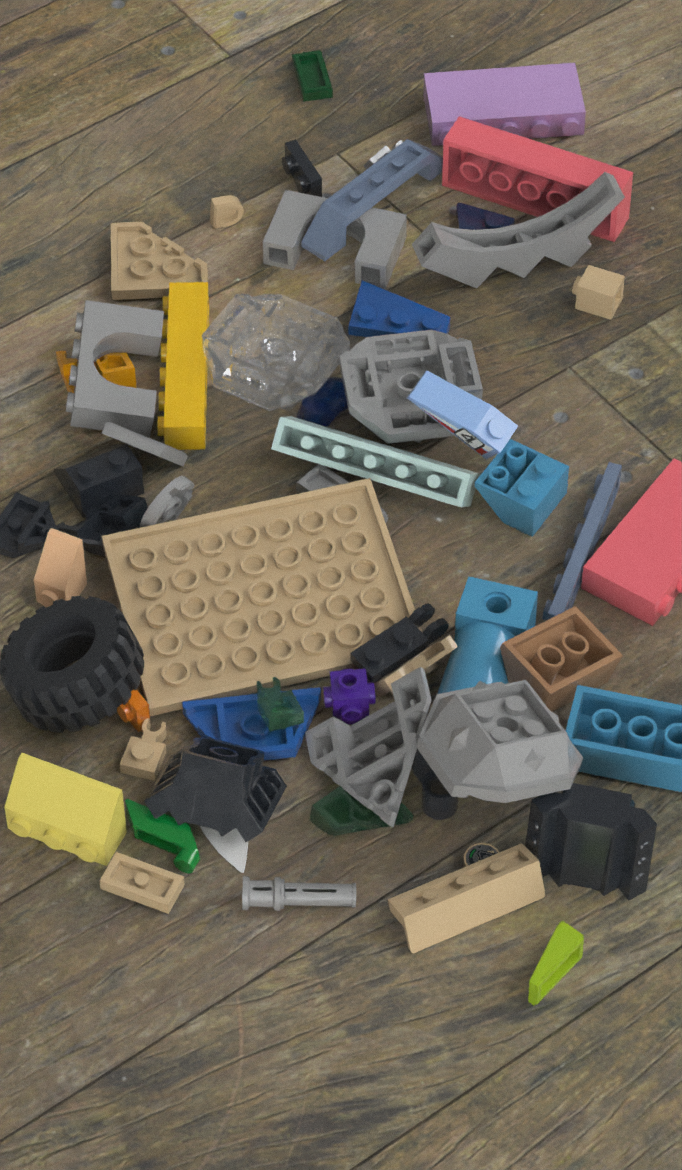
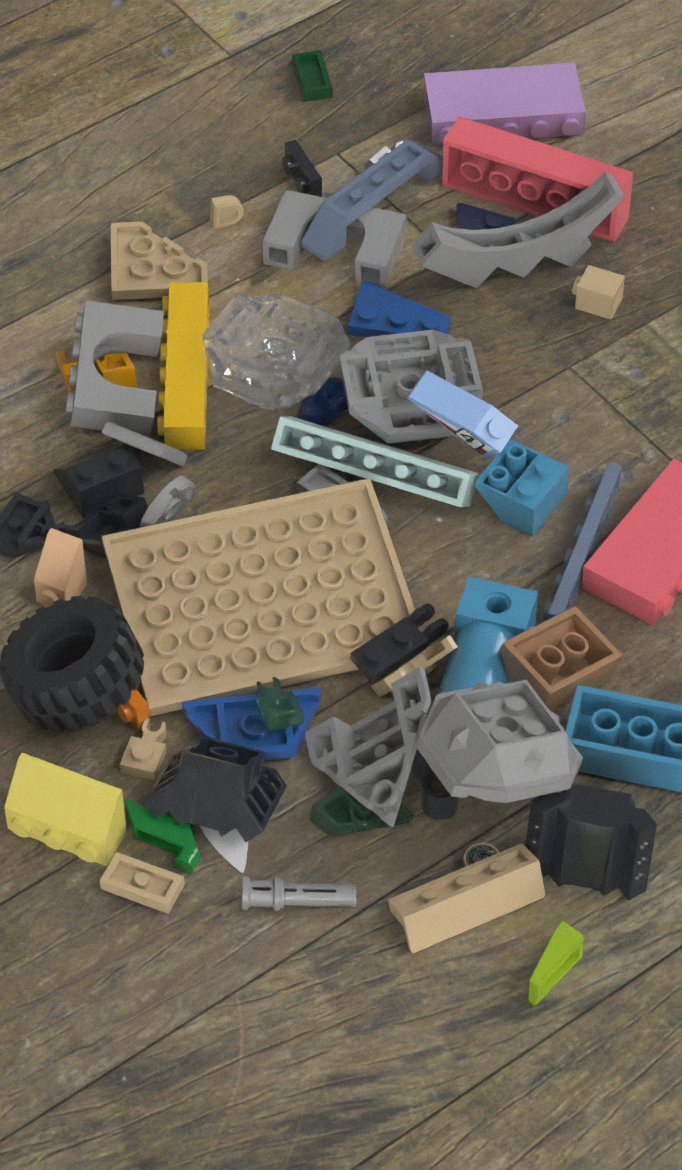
(349, 695): dark purple brick -> none

